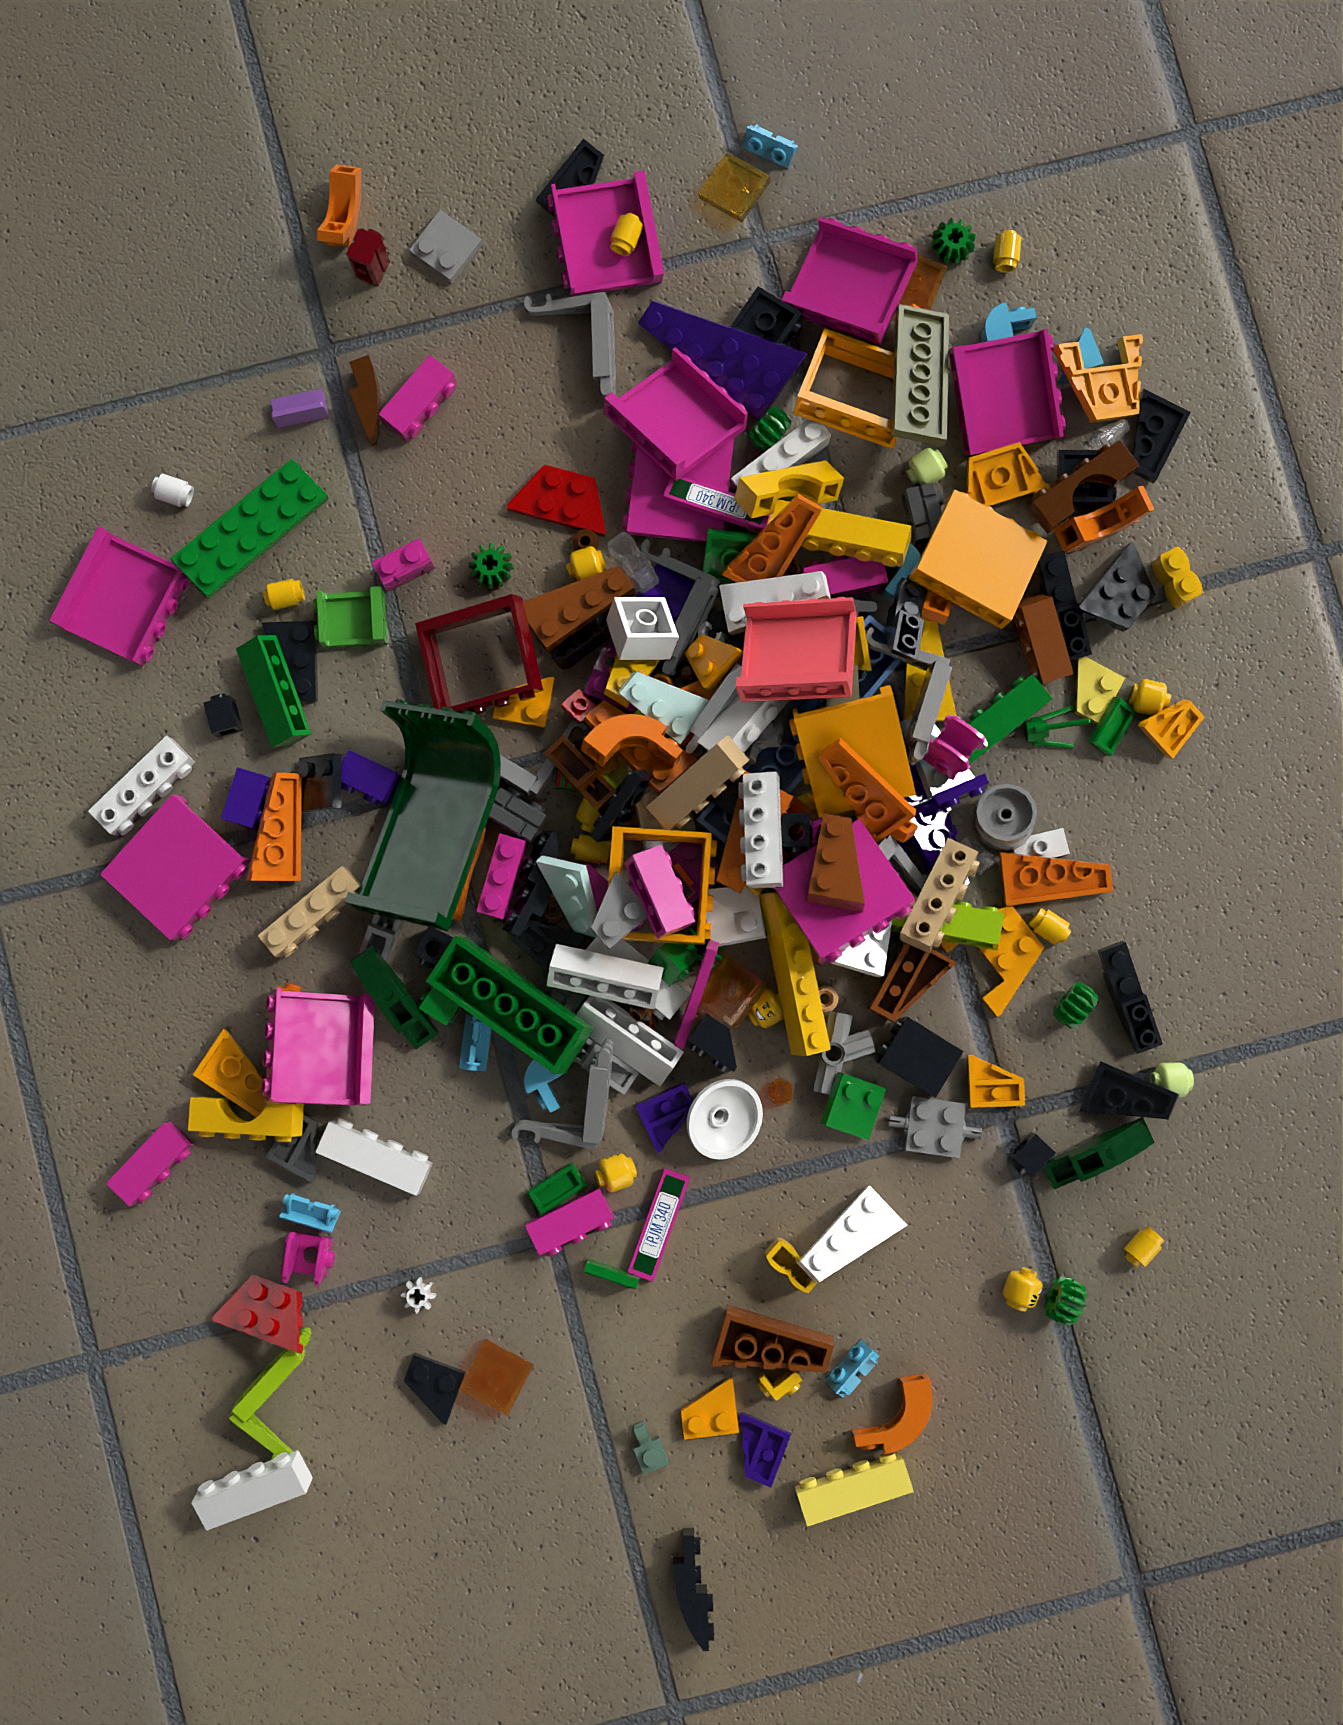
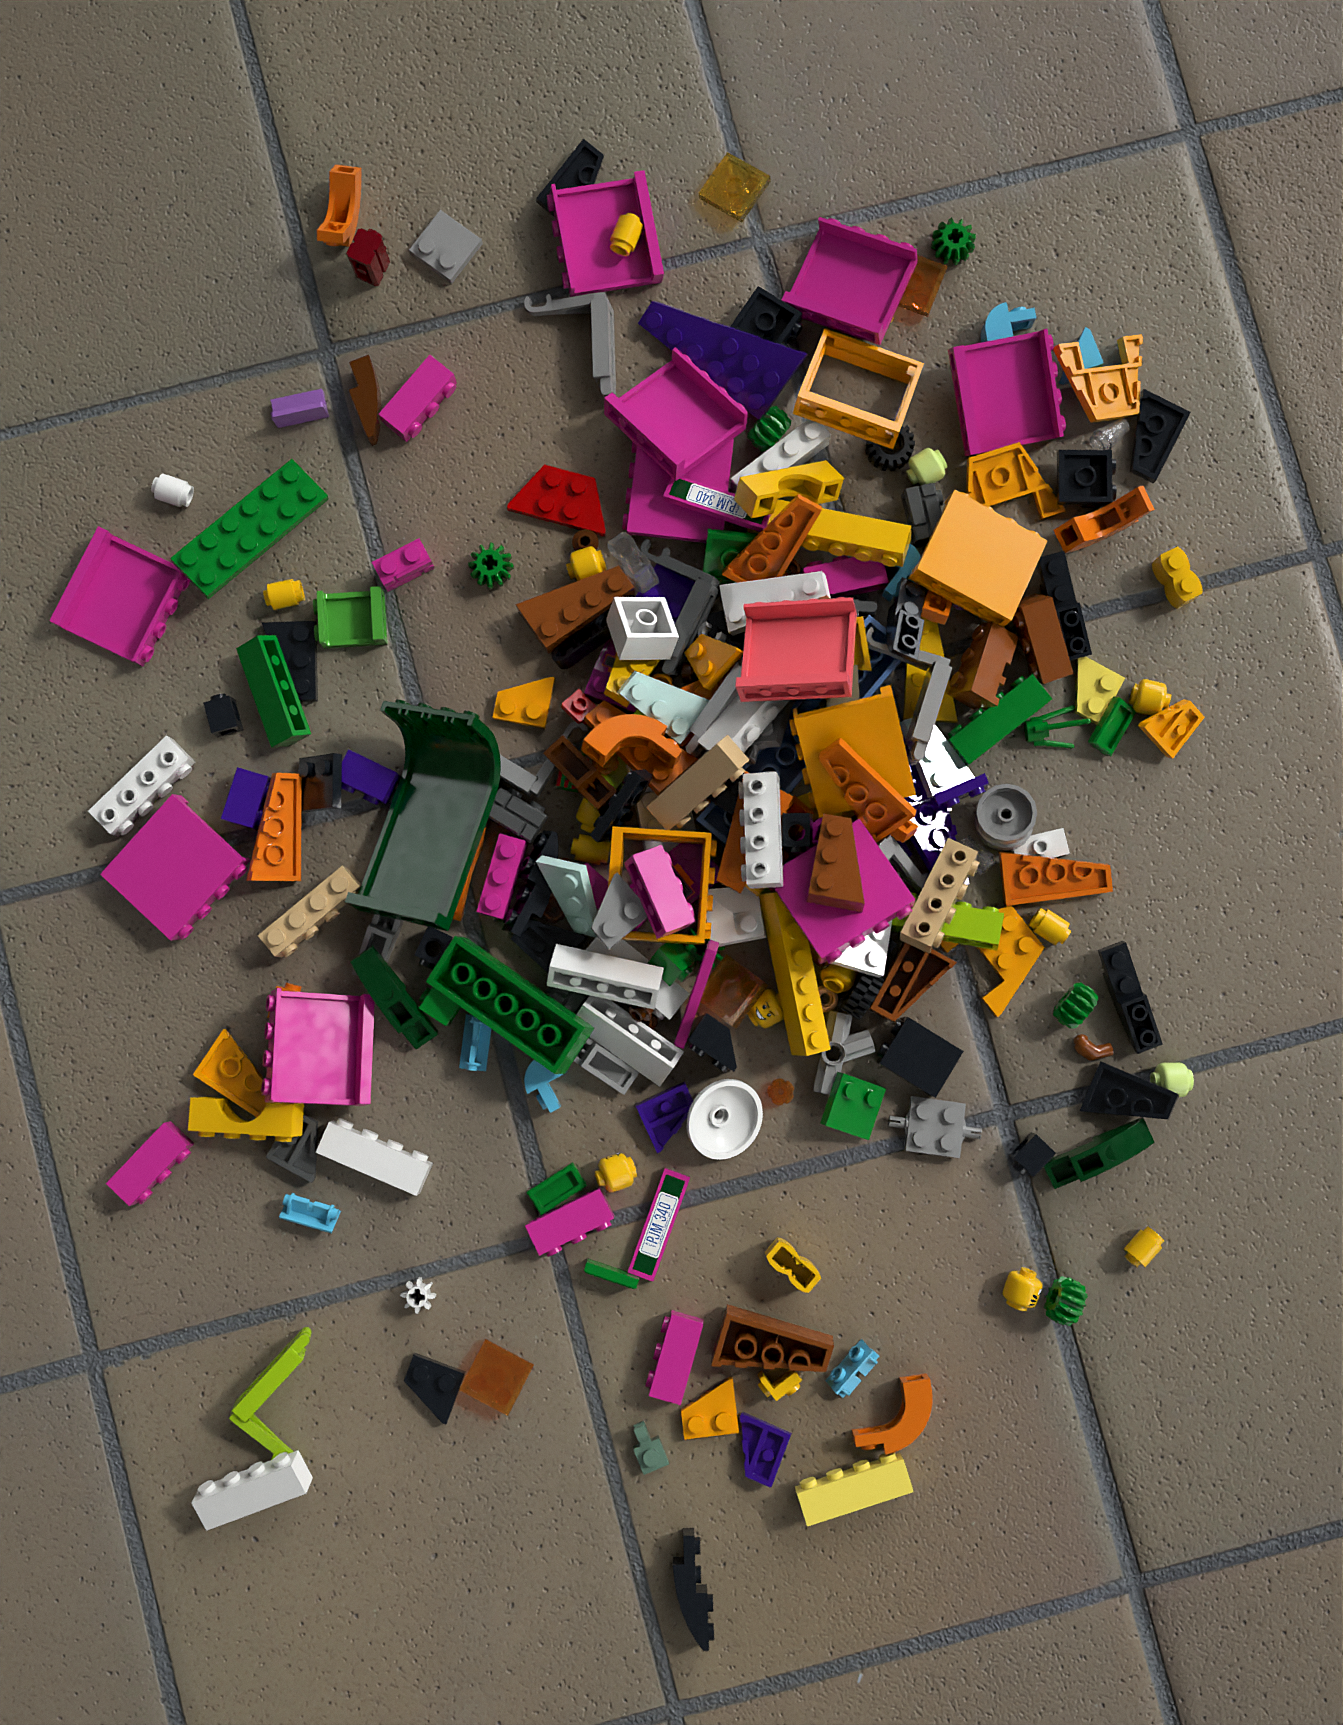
(265, 1312): red wing -> none
(296, 1262): dark pink piece -> none
(432, 660): dark red window -> none
(592, 1131): light grey hinge -> none
(674, 1357): none -> dark pink brick
(764, 145): medium azure hinge -> none
(838, 978): none -> yellow head
(853, 1233): white wing -> none
(862, 995): none -> black tyre
(892, 460): none -> black tyre
(920, 375): plate -> none
(953, 747): dark pink piece -> none
(983, 666): none -> dark orange wedge
(993, 1085): light orange wing -> none
(1007, 251): yellow brick -> none
(1090, 1050): none -> dark orange arm
(1110, 468): reddish brown arch -> none
(1120, 592): black wing -> none

